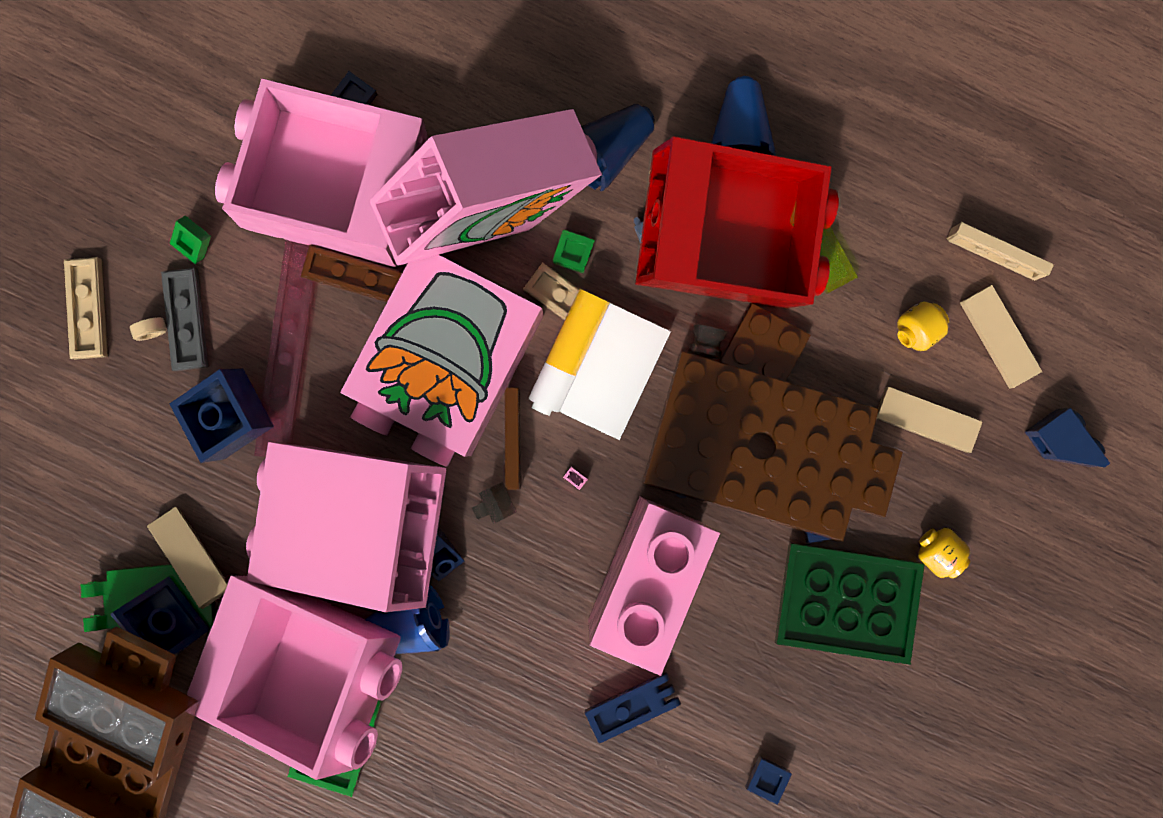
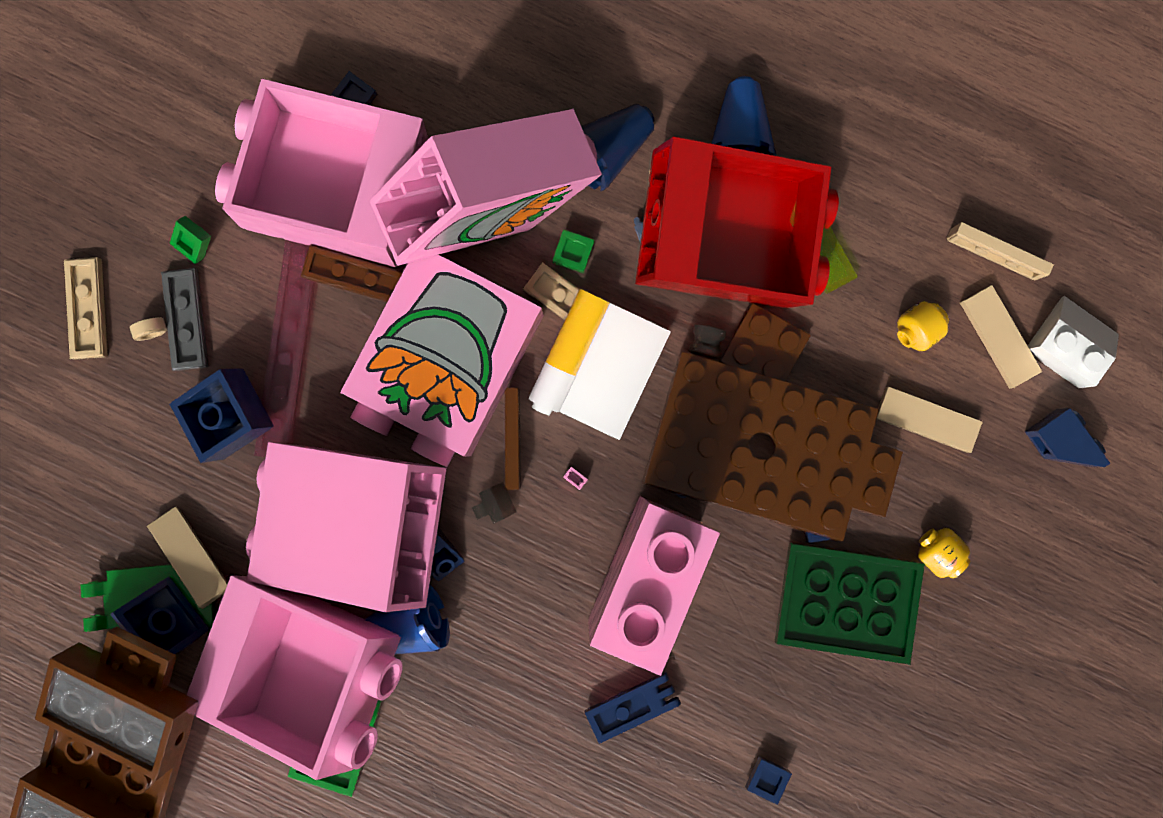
(1075, 344): none -> white slope

